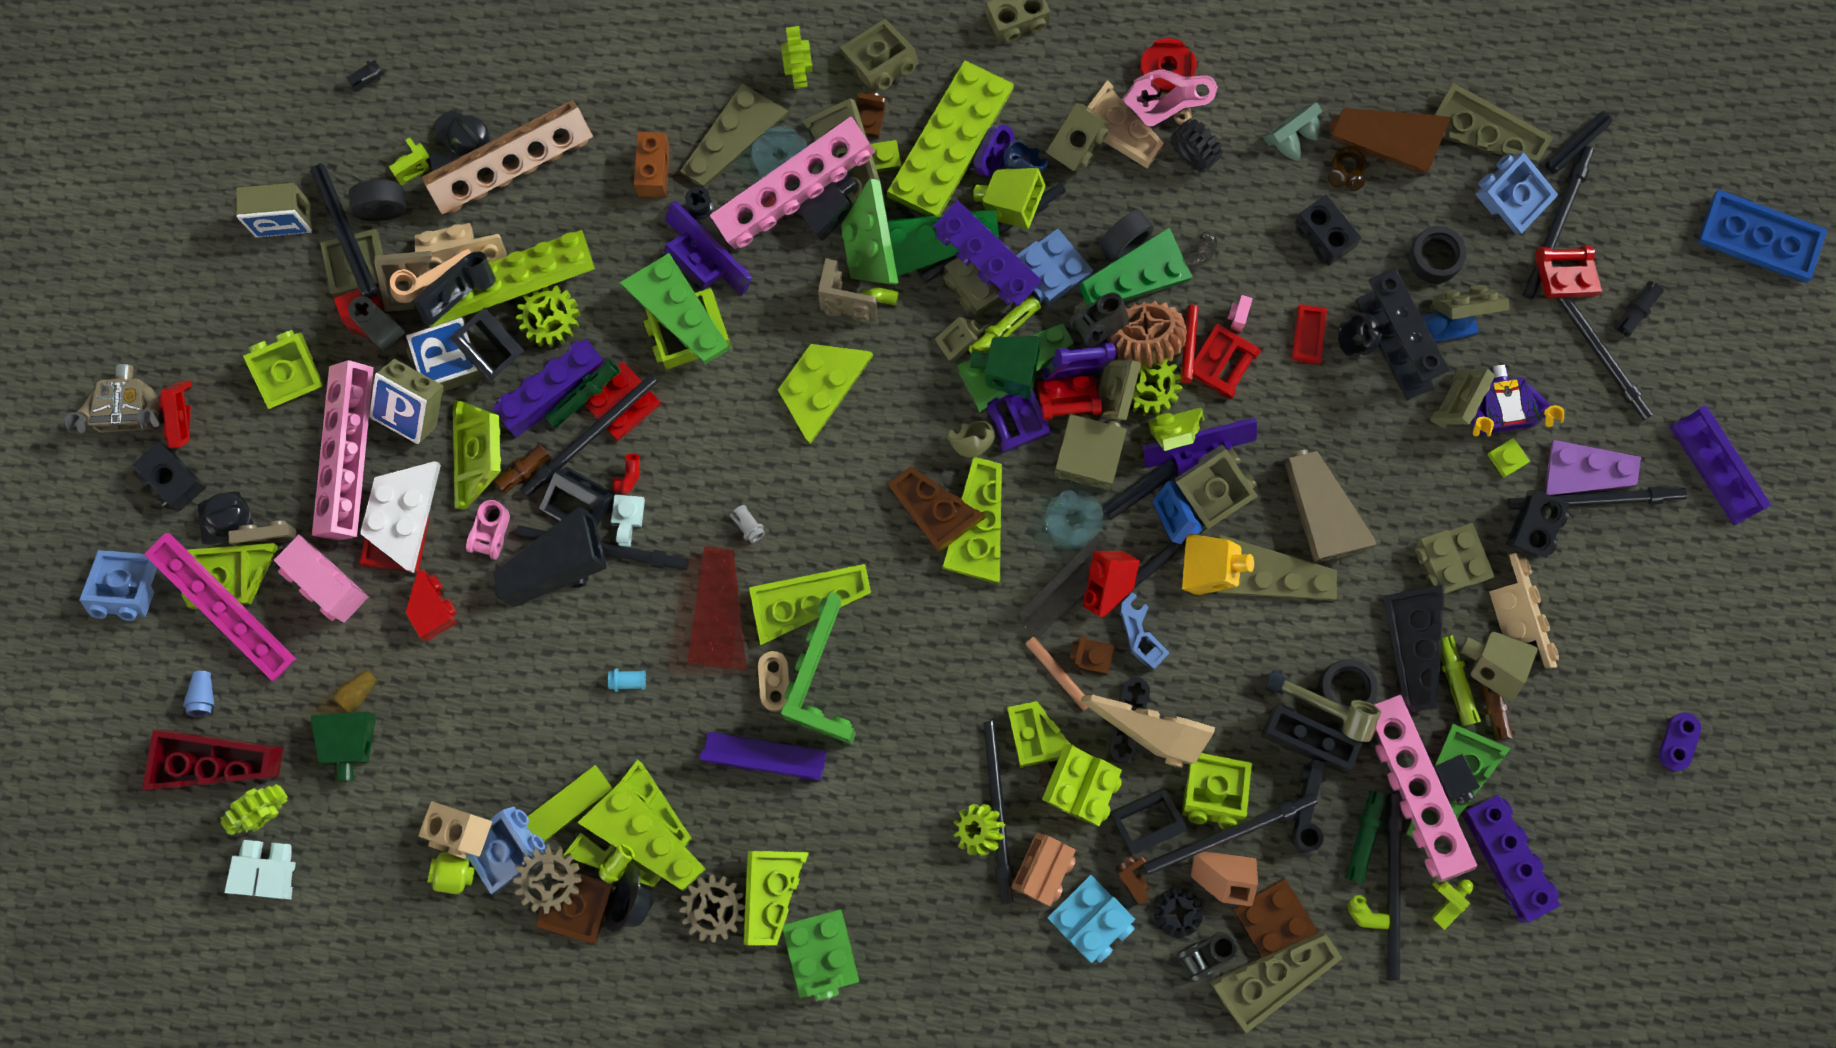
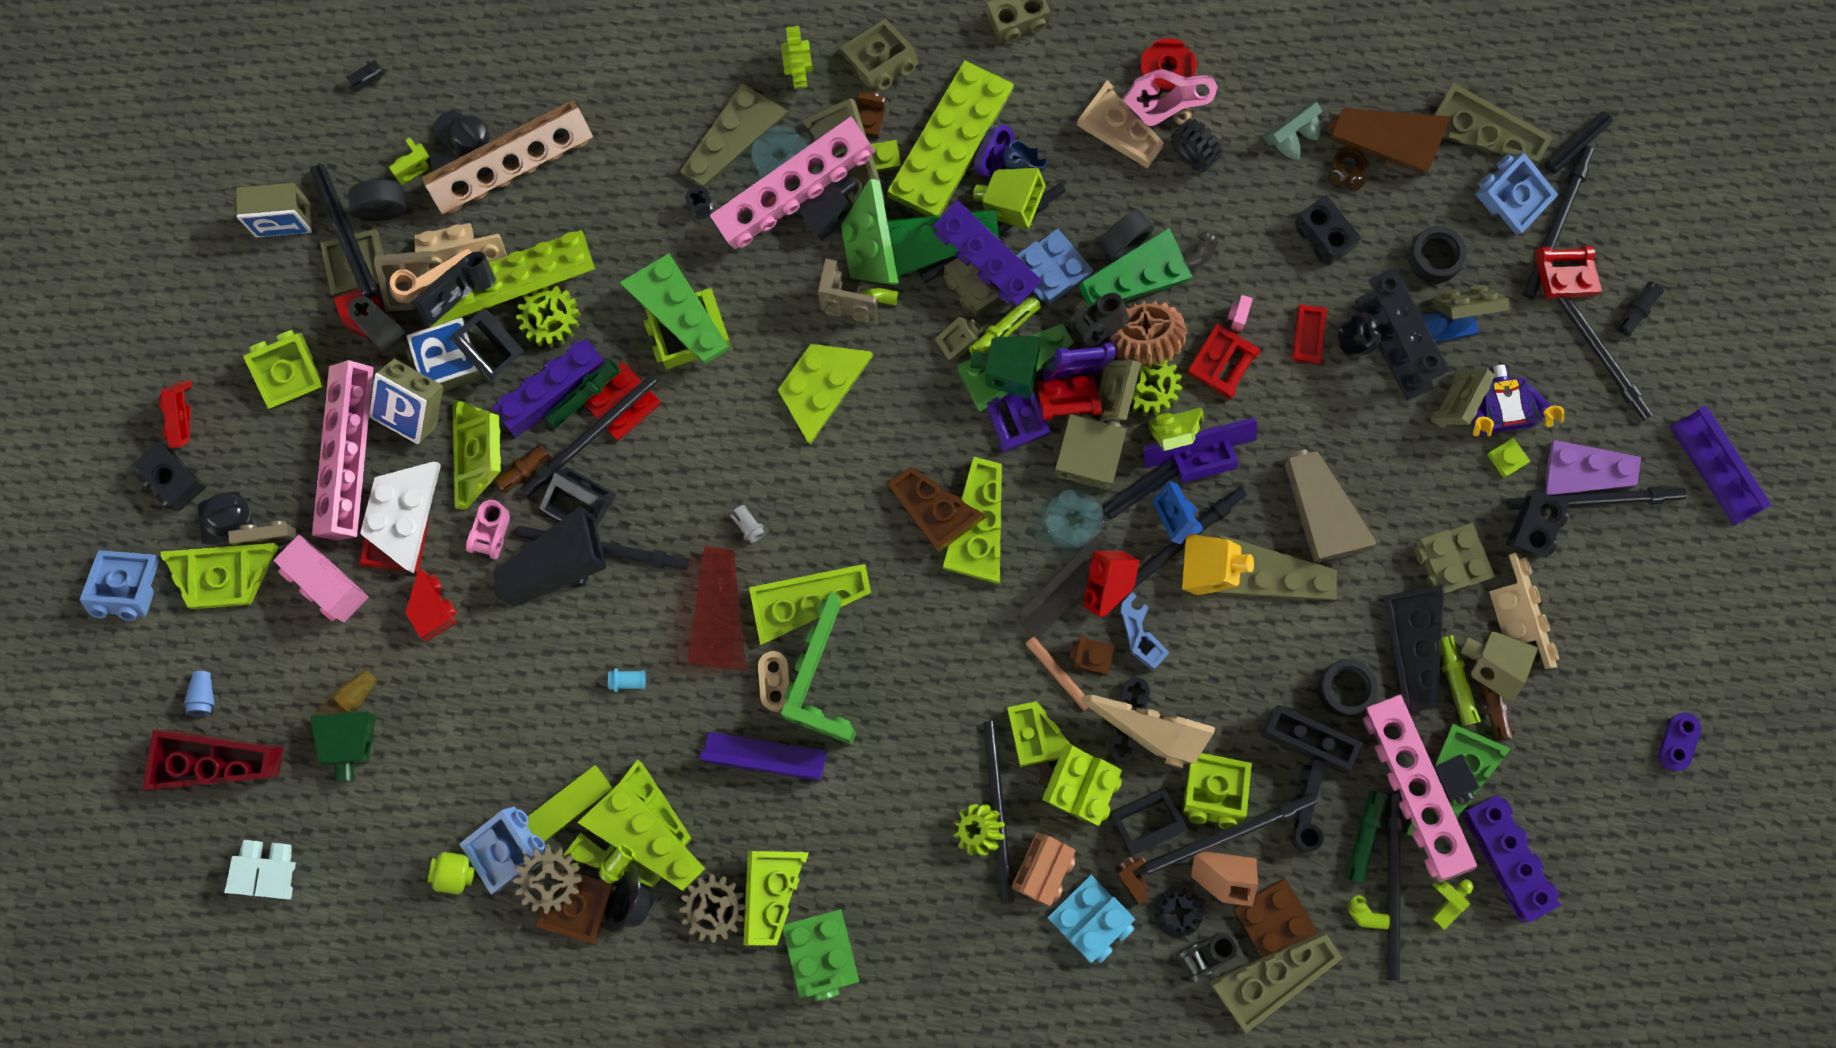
(117, 405): torso -> none
(220, 606): dark pink plate -> none
(254, 809): lime gear -> none
(454, 829): tan brick -> none
(627, 514): light aqua plate -> none
(631, 476): red arm -> none
(652, 164): dark orange brick -> none
(701, 254): dark purple bracket -> none
(974, 445): olive hair -> none
(1064, 147): olive brick -> none
(1189, 348): red bar -> none
(1217, 485): olive plate -> none
(1358, 719): olive piece -> none
(1762, 236): blue plate -> none

